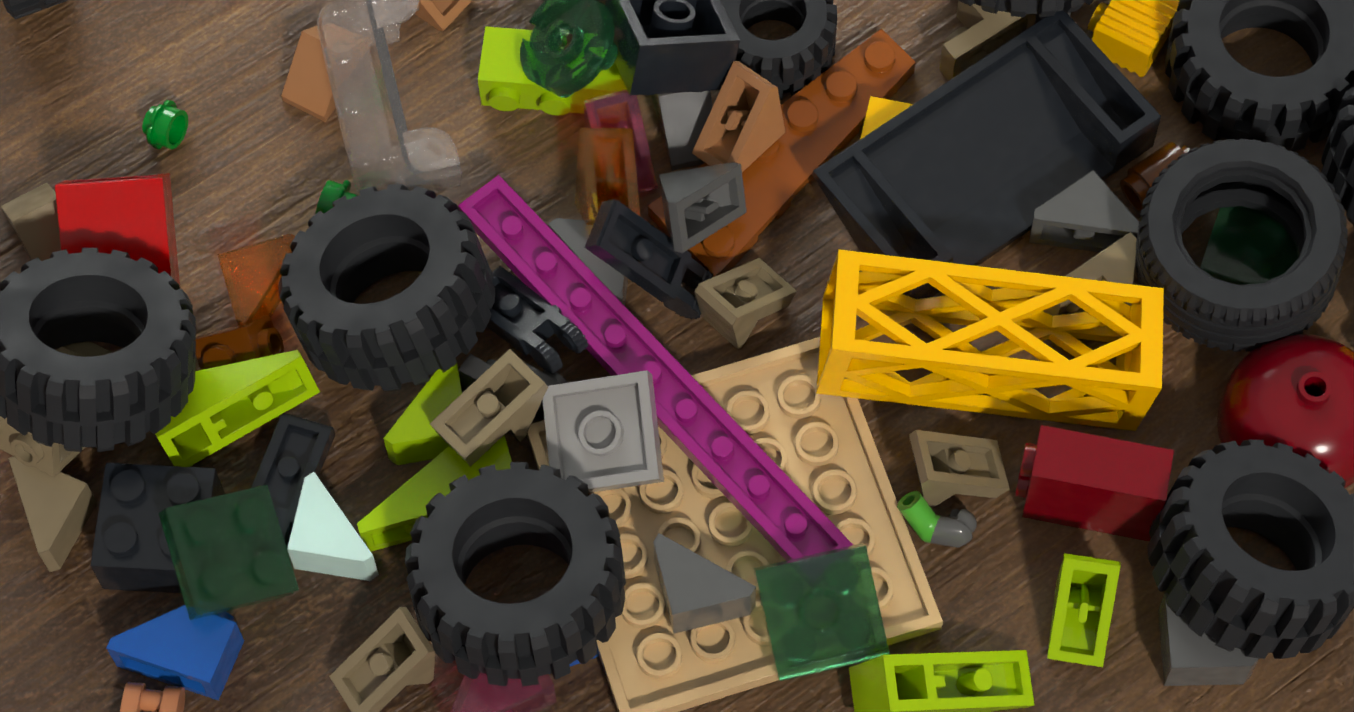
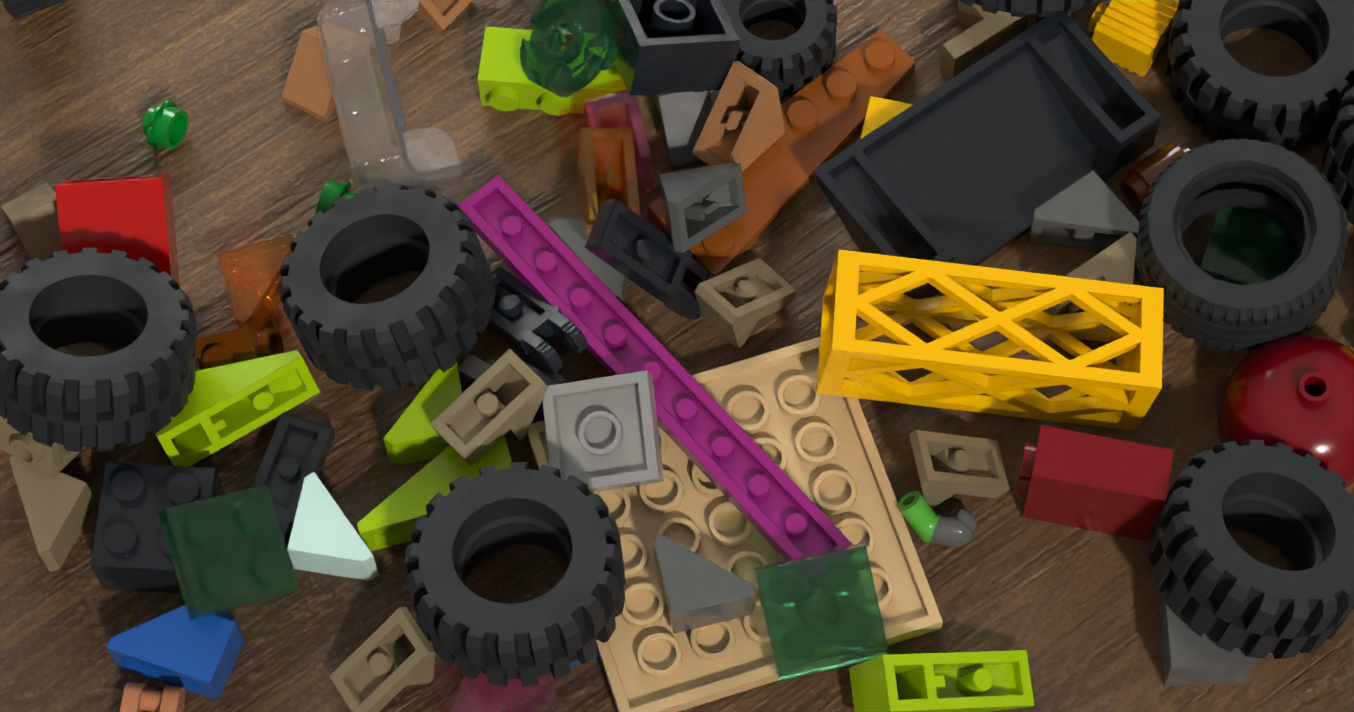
(1083, 609): lime slope -> none

